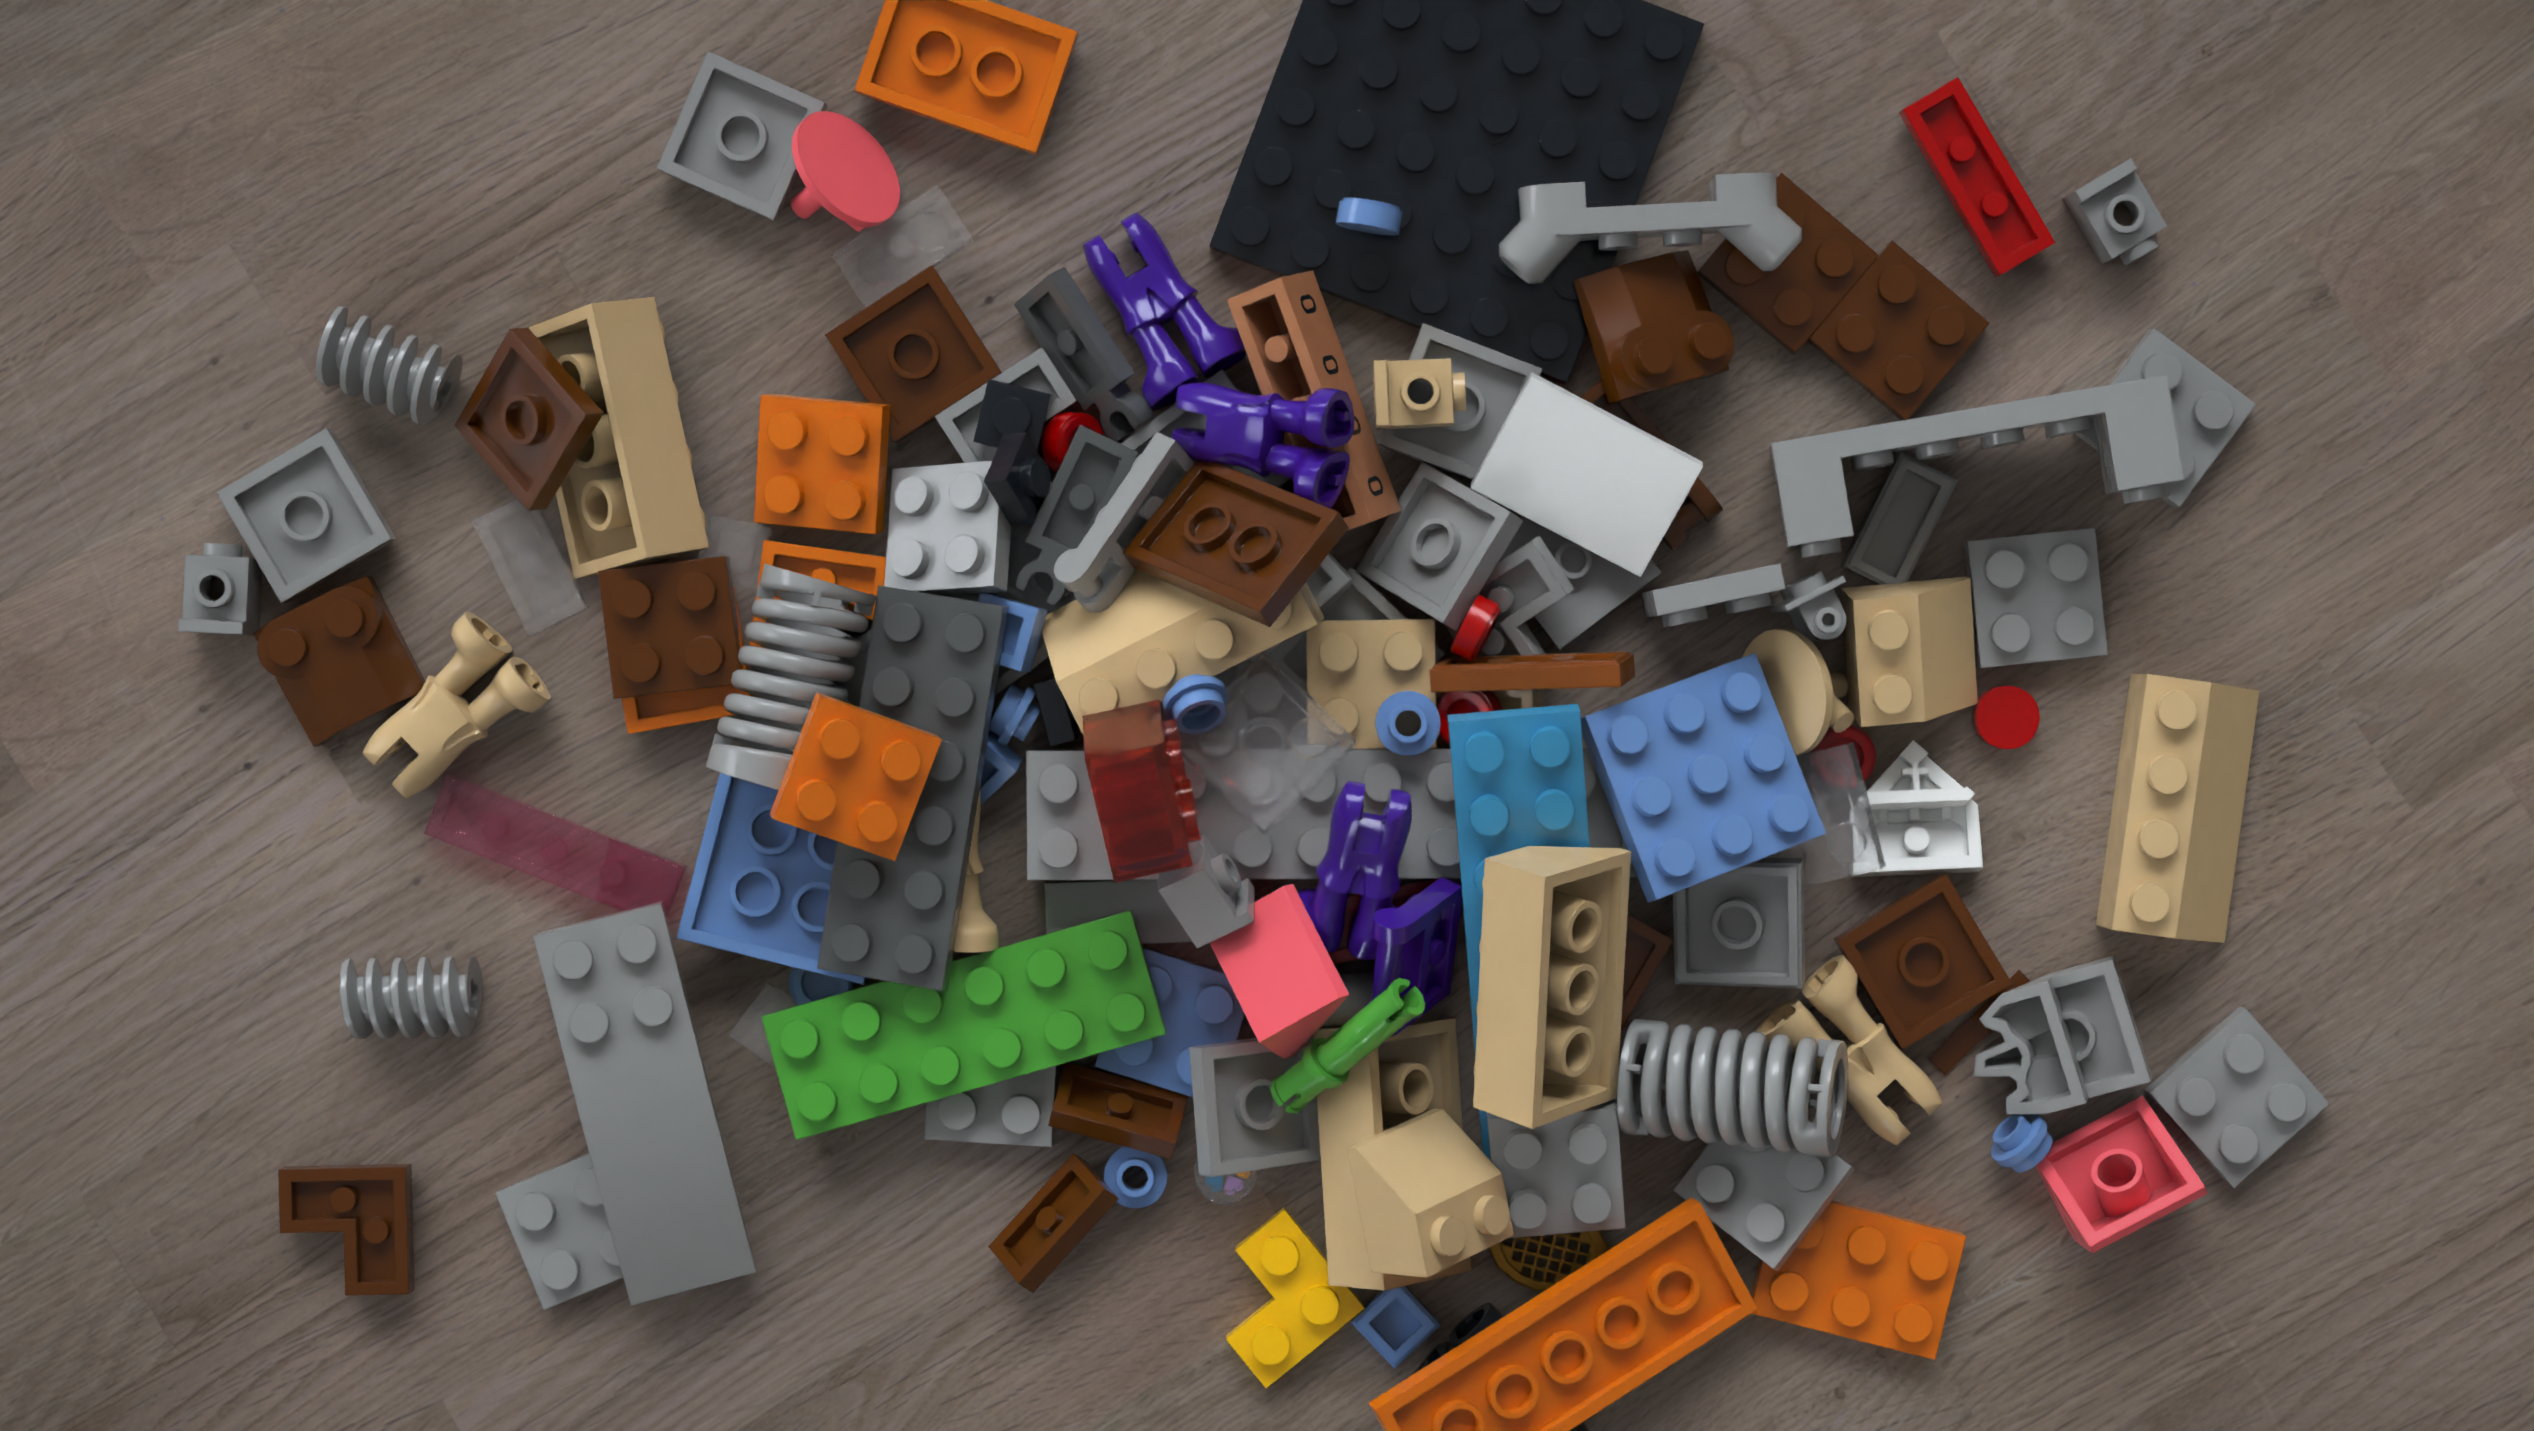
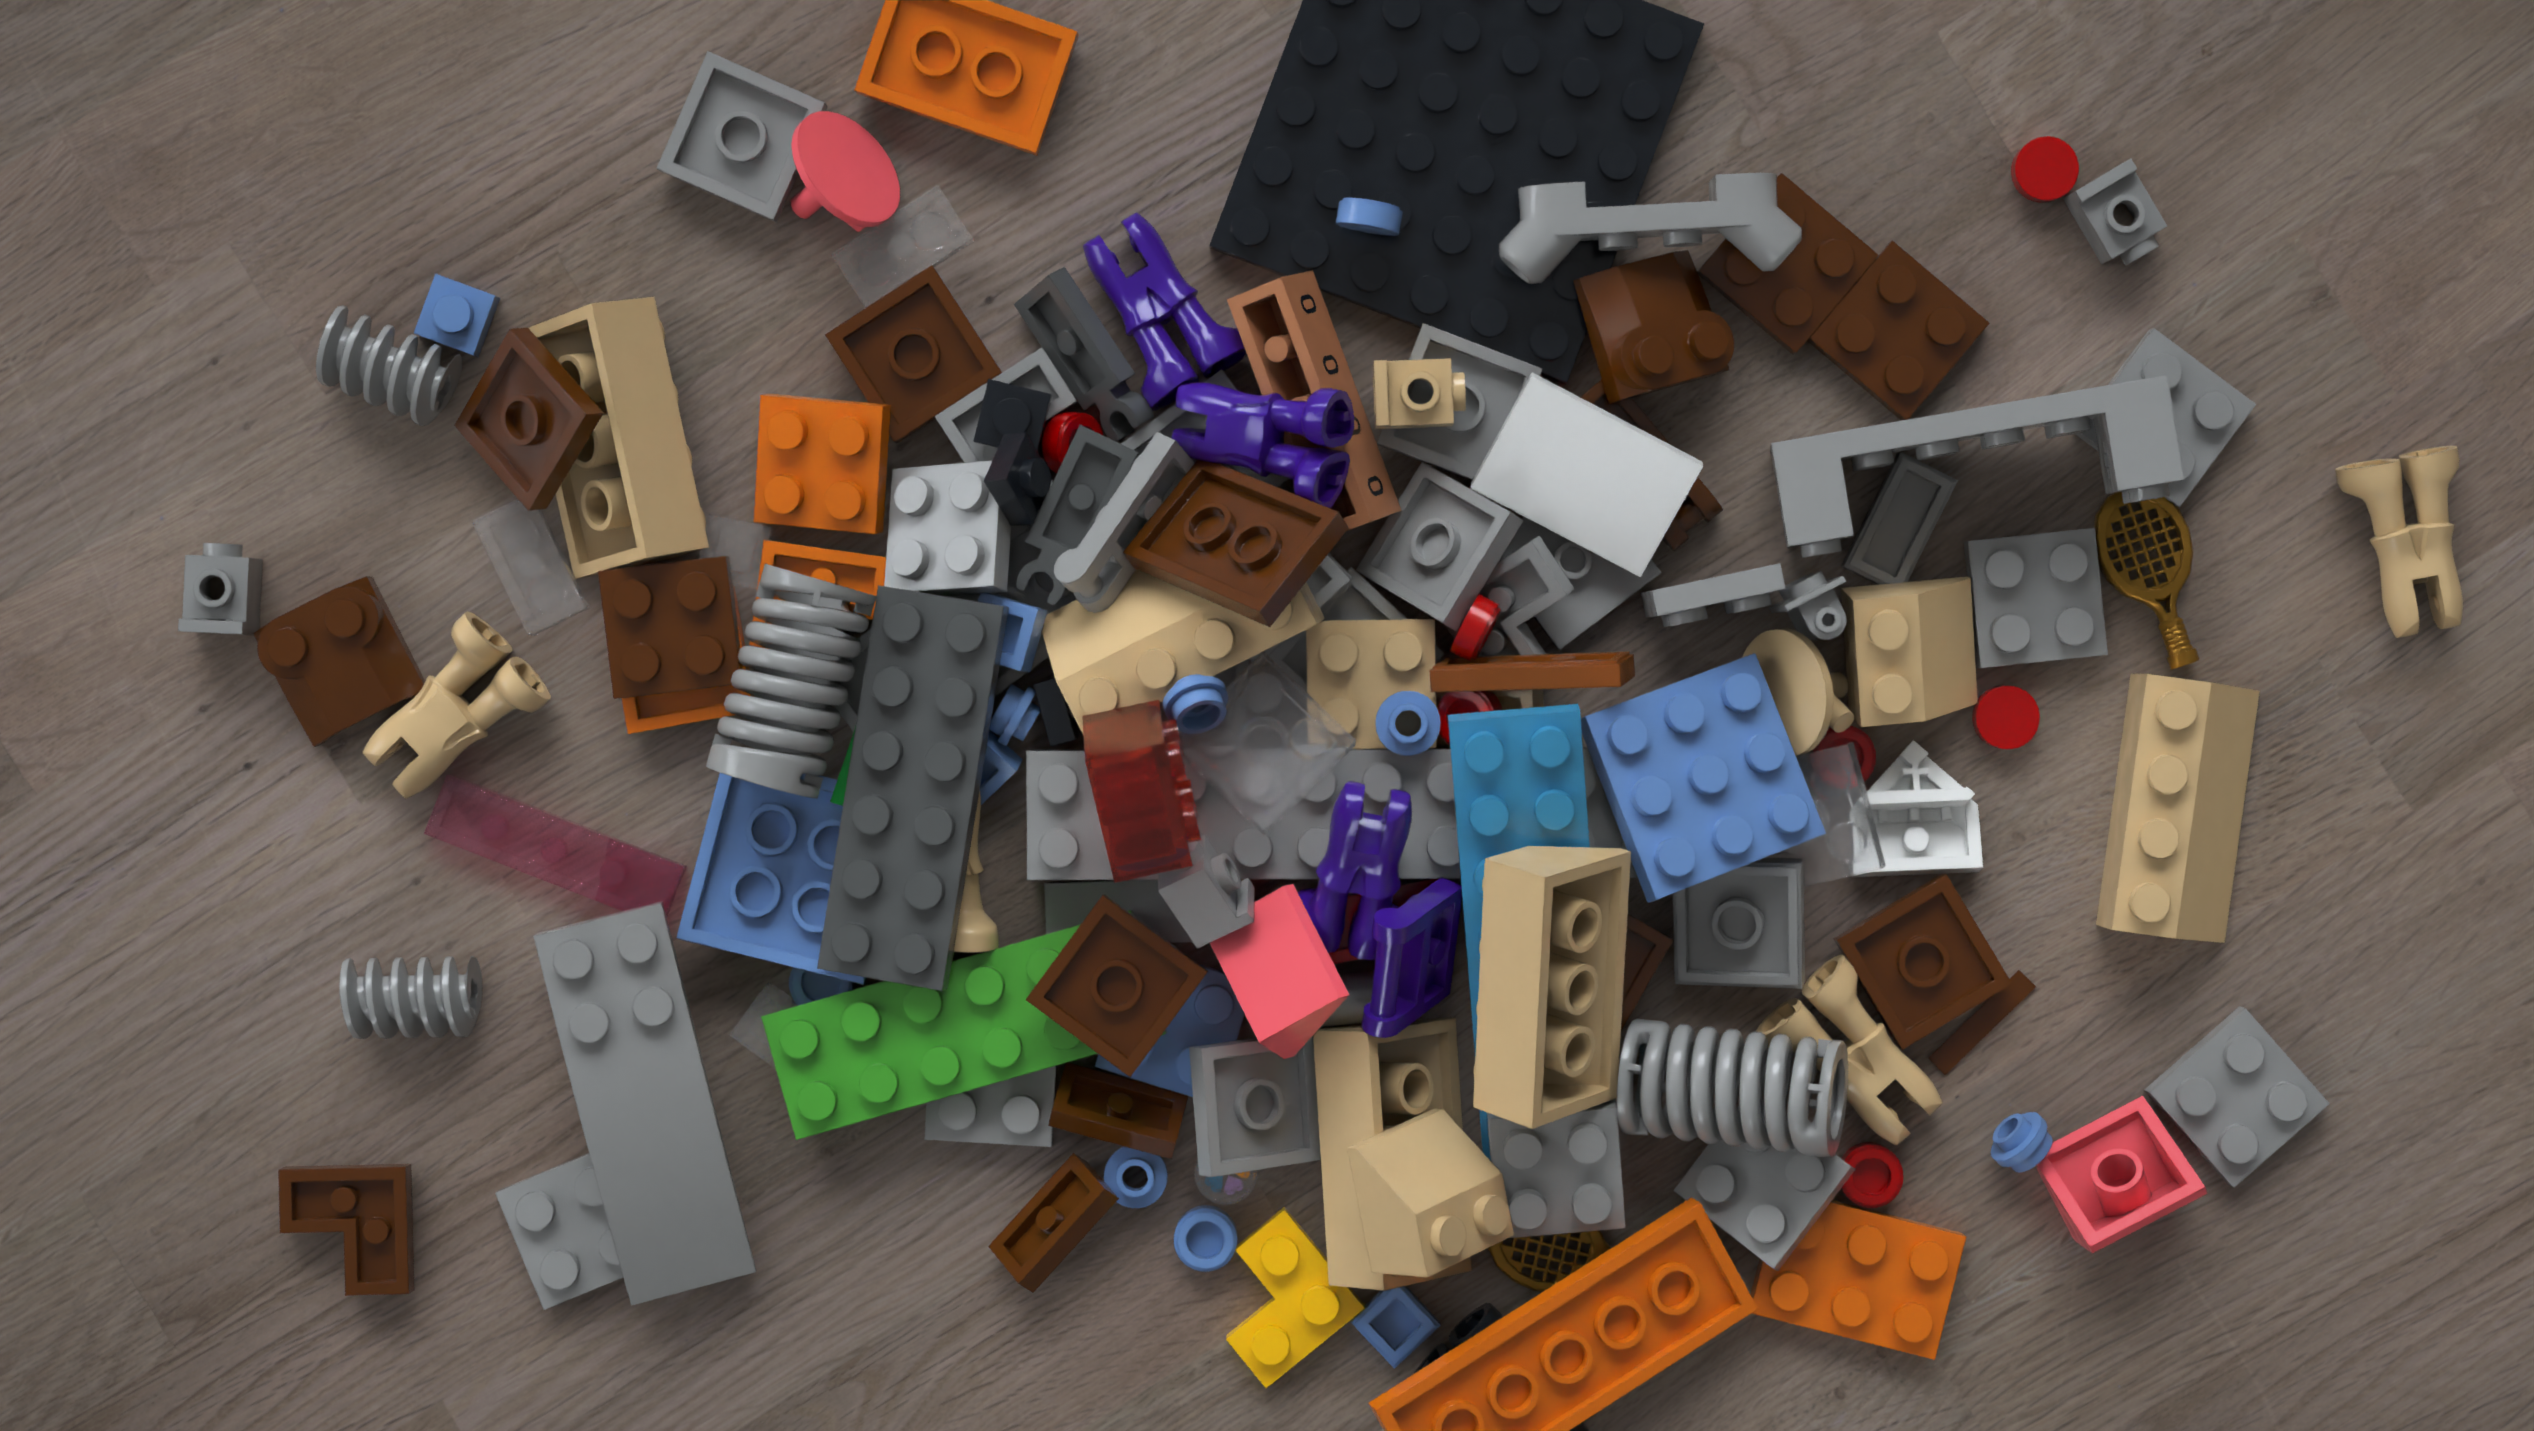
(306, 515): light grey plate -> none
(456, 315): none -> medium blue plate
(855, 776): orange plate -> none
(1116, 985): none -> reddish brown plate
(1205, 1238): none -> medium blue tile
(1329, 1059): bright green pin -> none
(1876, 1175): none -> red tile
(1976, 177): red plate -> none
(2045, 169): none -> red tile
(2064, 1039): light grey plate -> none
(2170, 626): none -> pearl gold piece
(2415, 550): none -> tan piece

